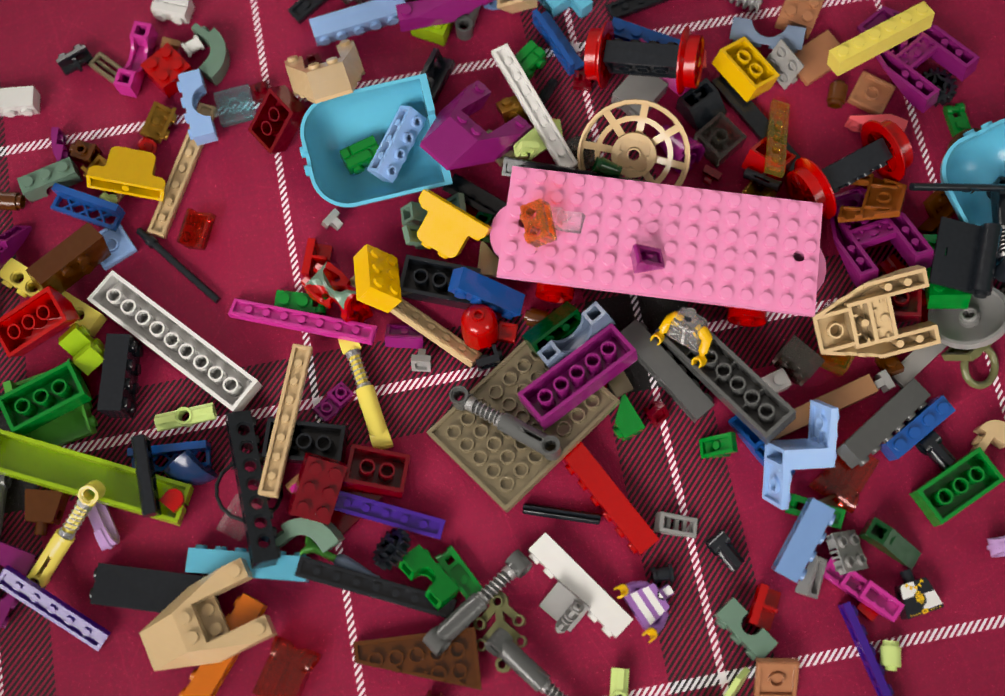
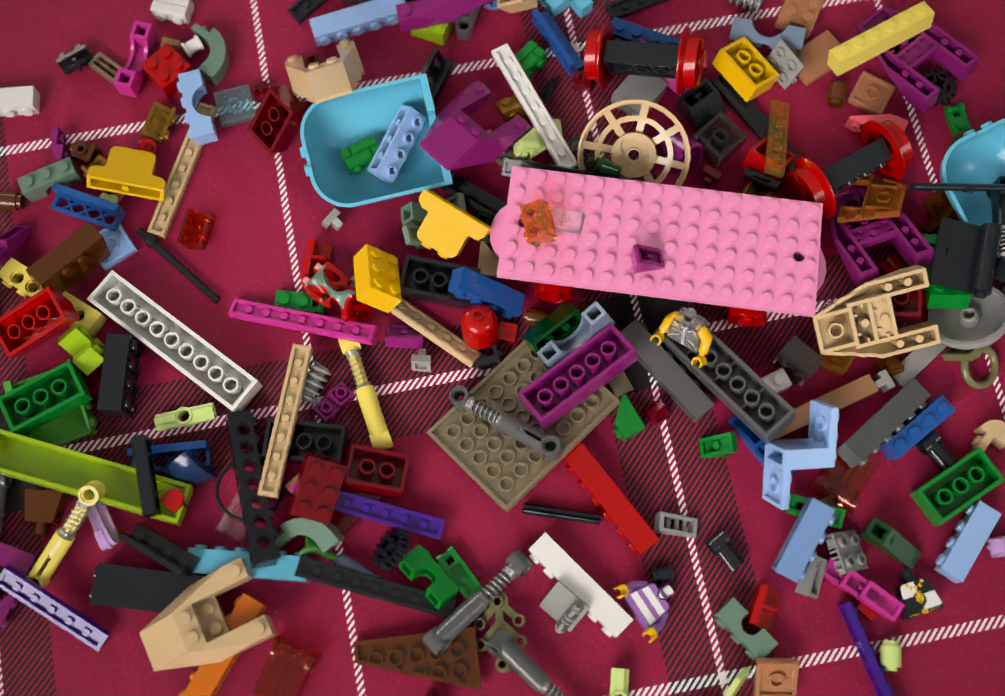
(161, 549): none -> black fence
(313, 381): none -> light grey piece
(967, 541): none -> light blue brick

